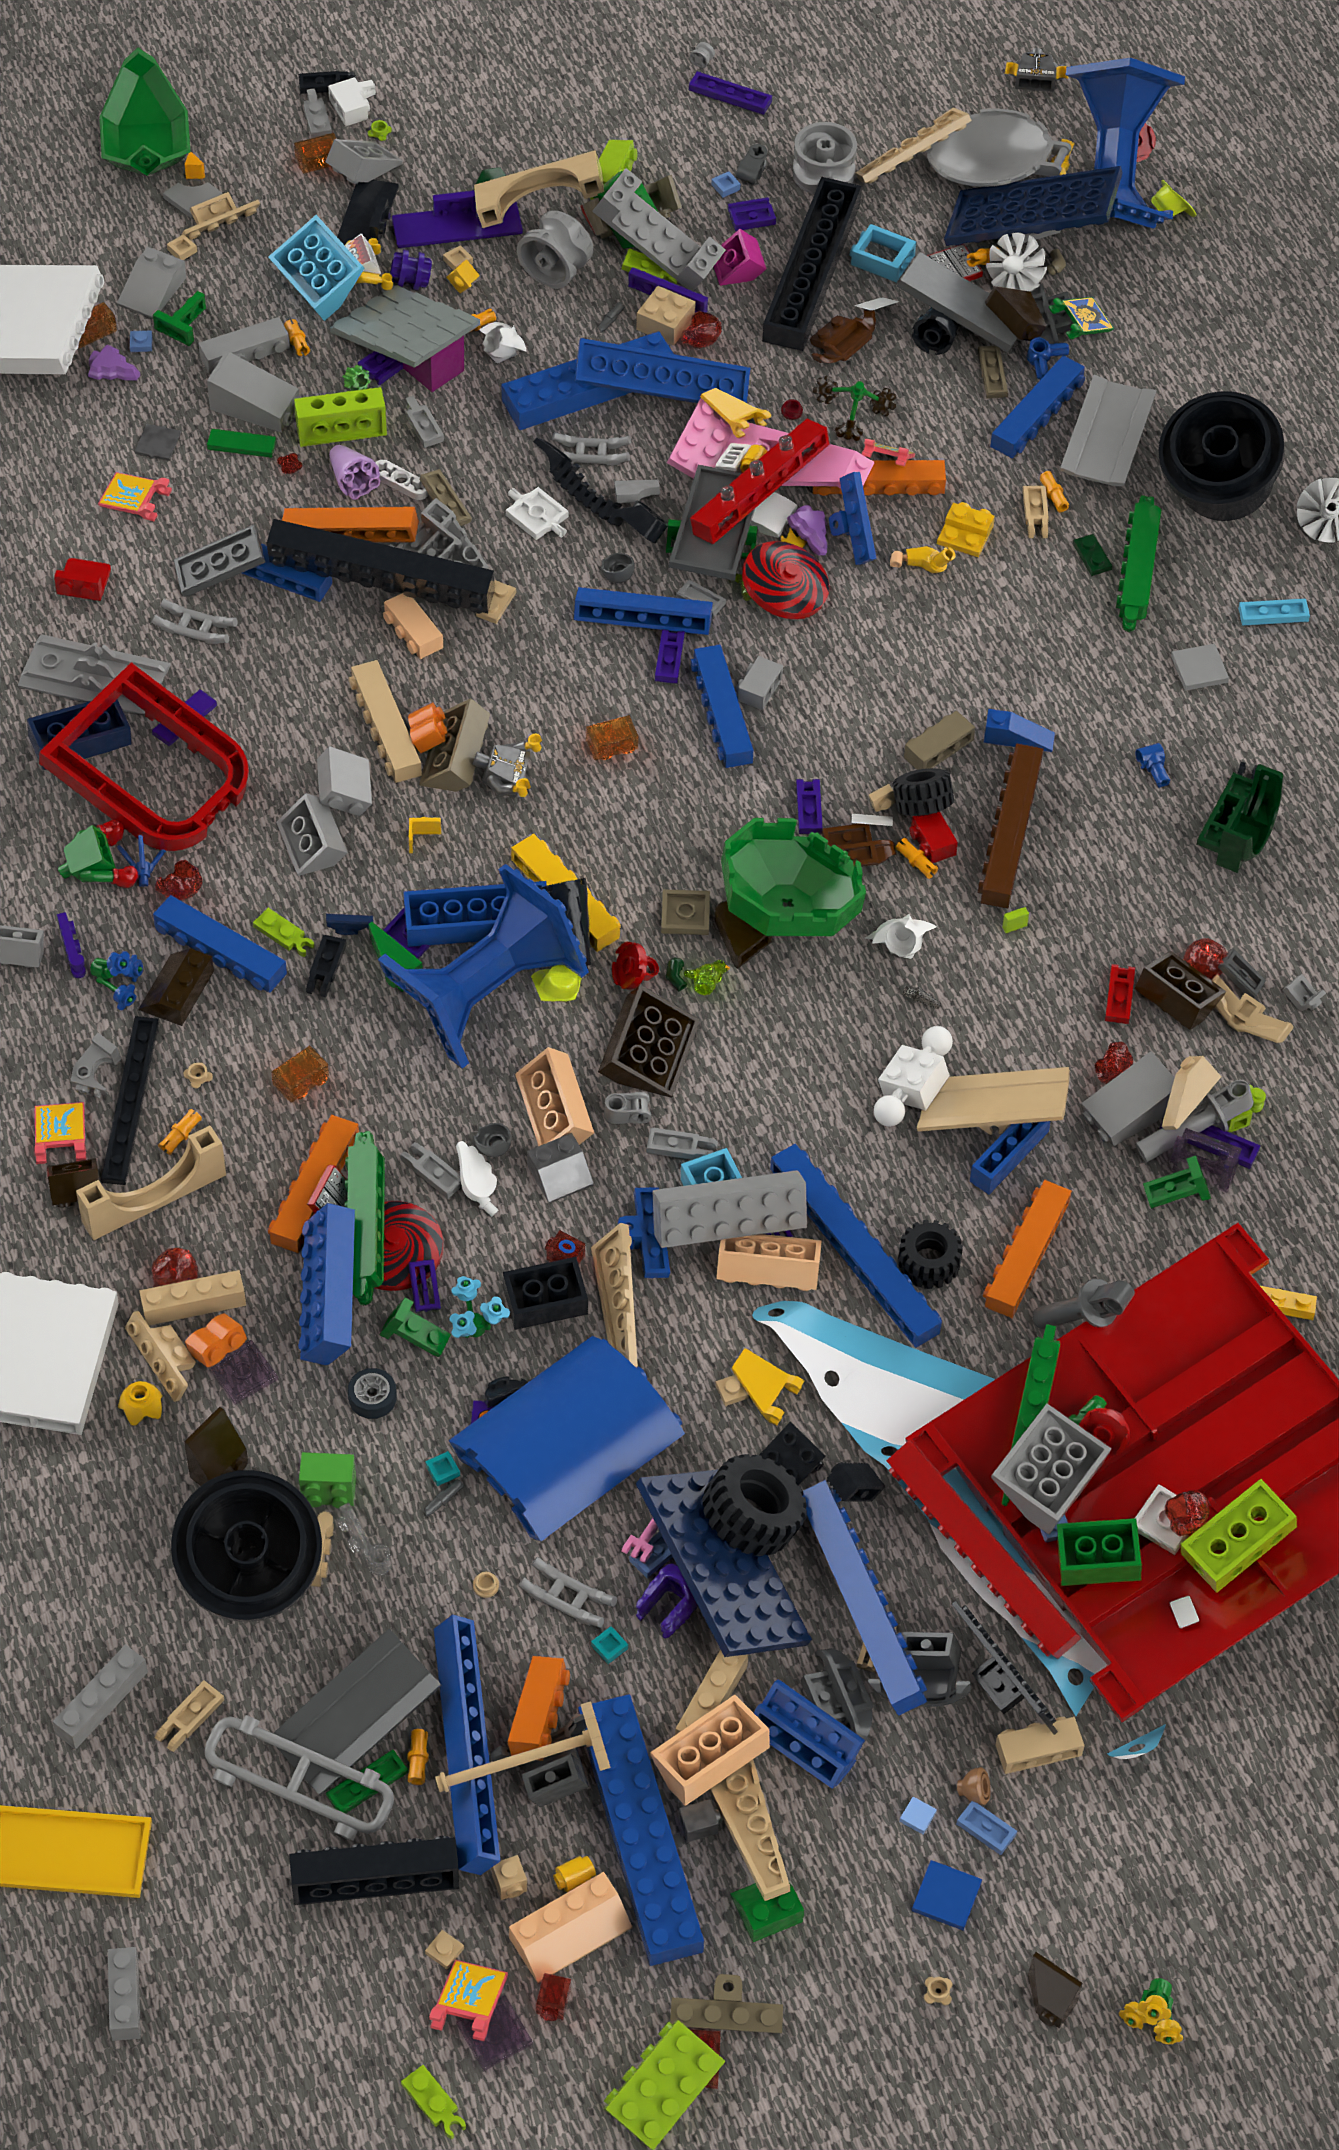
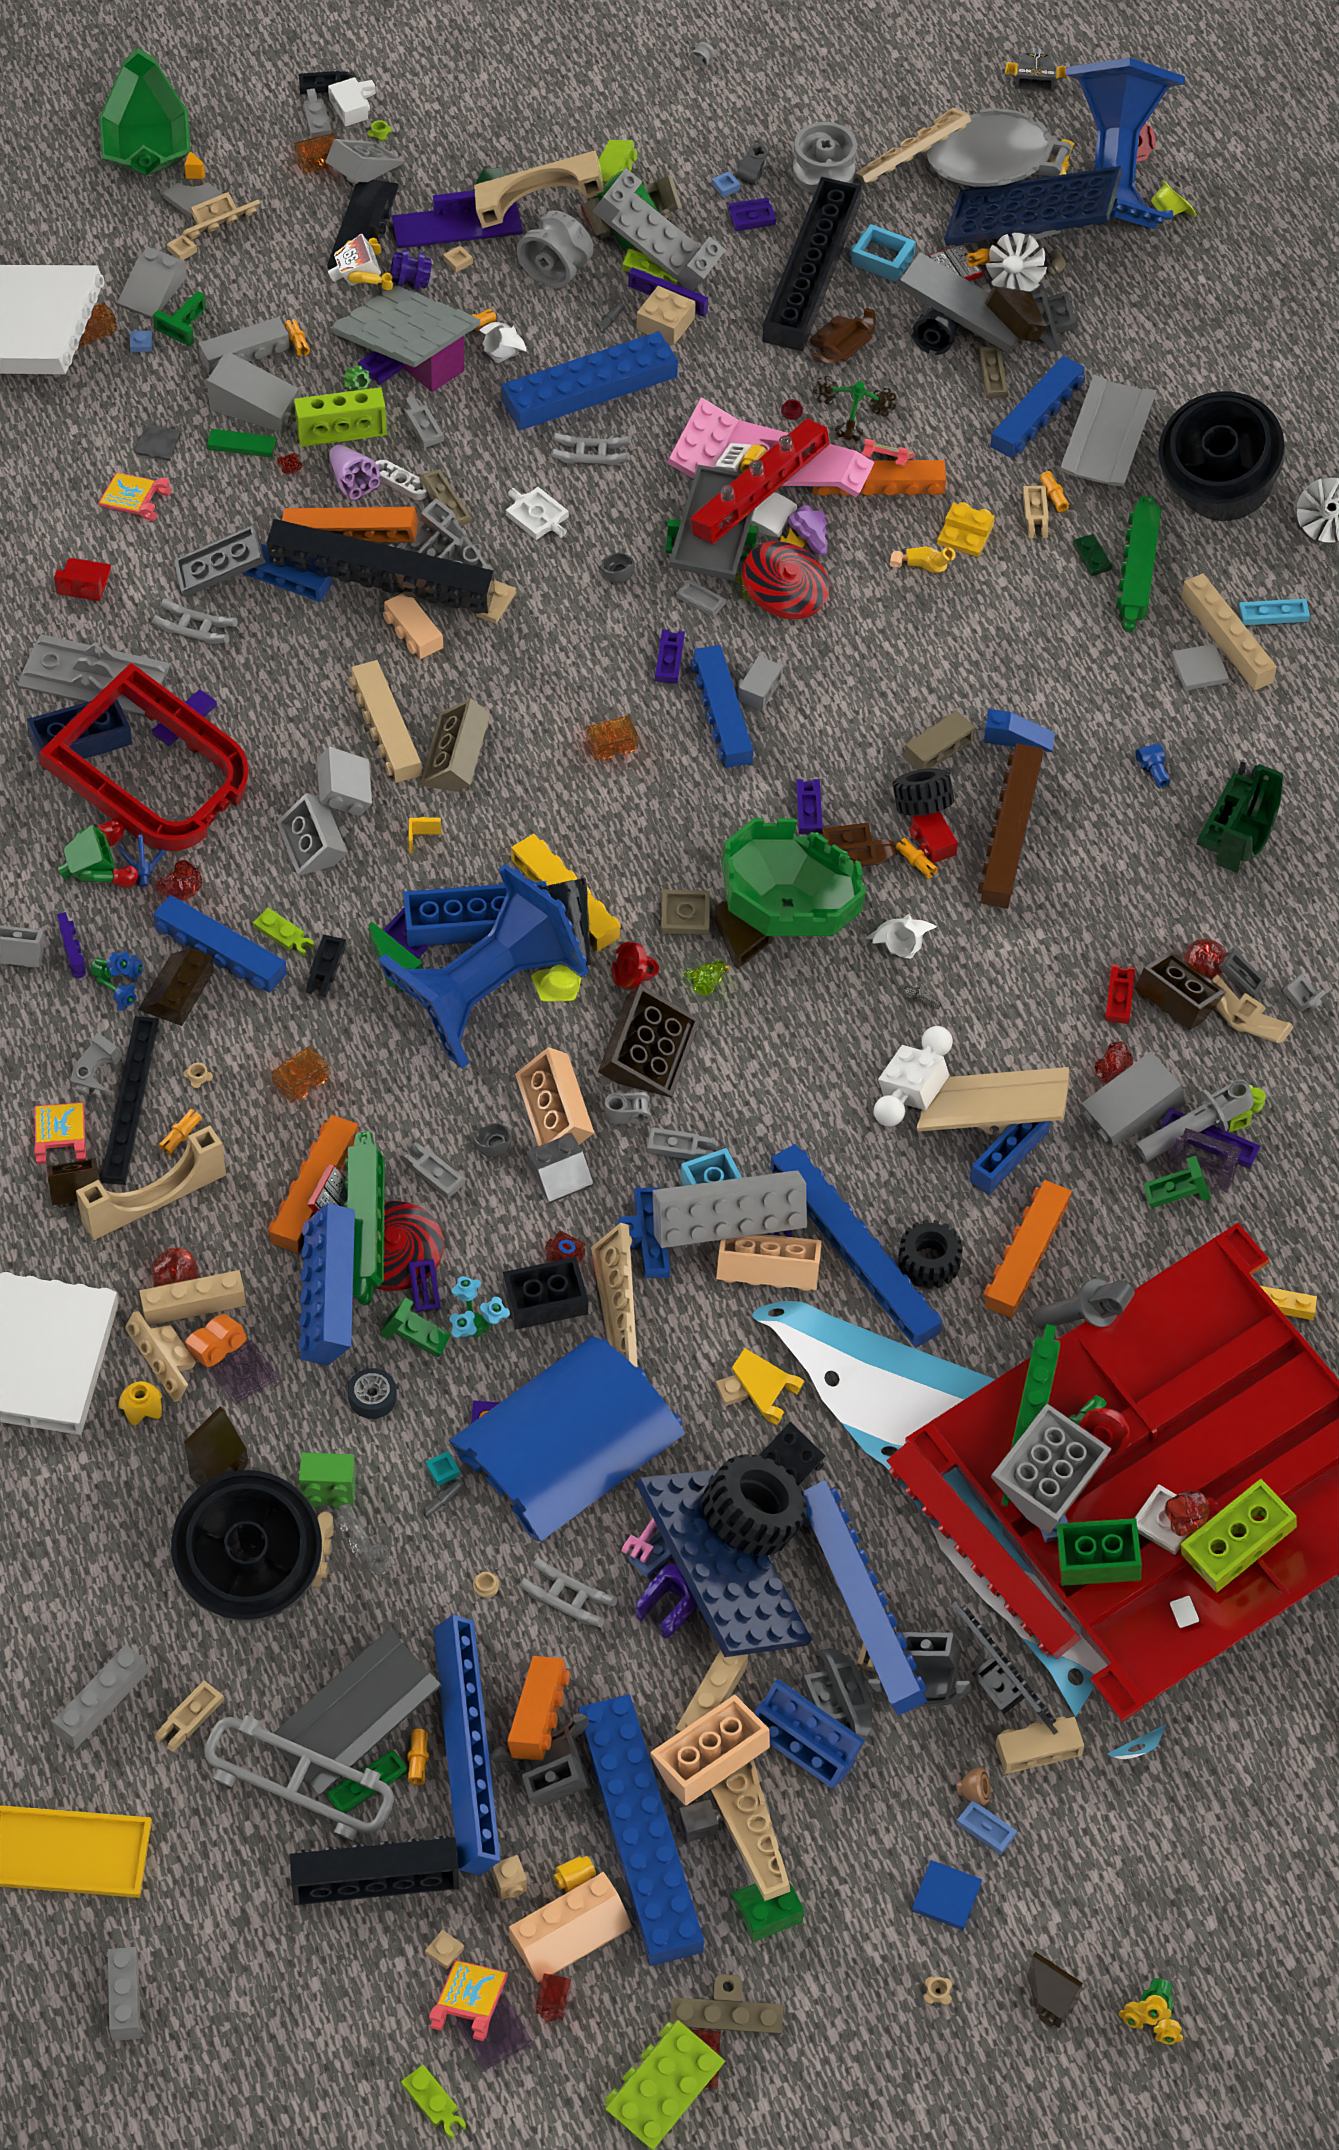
(111, 365): medium lavender rock -> none
(318, 266): medium azure slope -> none
(348, 924): dark blue tile -> none
(427, 727): orange brick -> none
(463, 276): yellow bracket -> none
(476, 1177): white animal -> none
(501, 1389): black tile -> none
(507, 766): flat silver torso -> none
(590, 1737): tan tile -> none
(609, 1645): teal plate -> none
(634, 490): light grey tile -> none
(638, 516): black piece -> none
(643, 611): blue brick -> none
(656, 372): blue plate -> none
(673, 970): dark green arm -> none
(703, 331): clear red hair -> none
(730, 93): dark purple plate -> none
(734, 411): yellow flag -> none
(740, 261): dark pink slope -> none
(854, 519): blue plate -> none
(855, 1482): black brick -> none
(872, 819): white sticker -> none
(876, 303): white sticker -> none
(882, 798): tan plate -> none
(918, 1815): light blue tile -> none
(1015, 920): lime tile -> none
(1045, 351): blue axle -> none
(1085, 315): flag -> none
(1188, 1089): tan slope -> none
(1228, 632): none -> tan brick

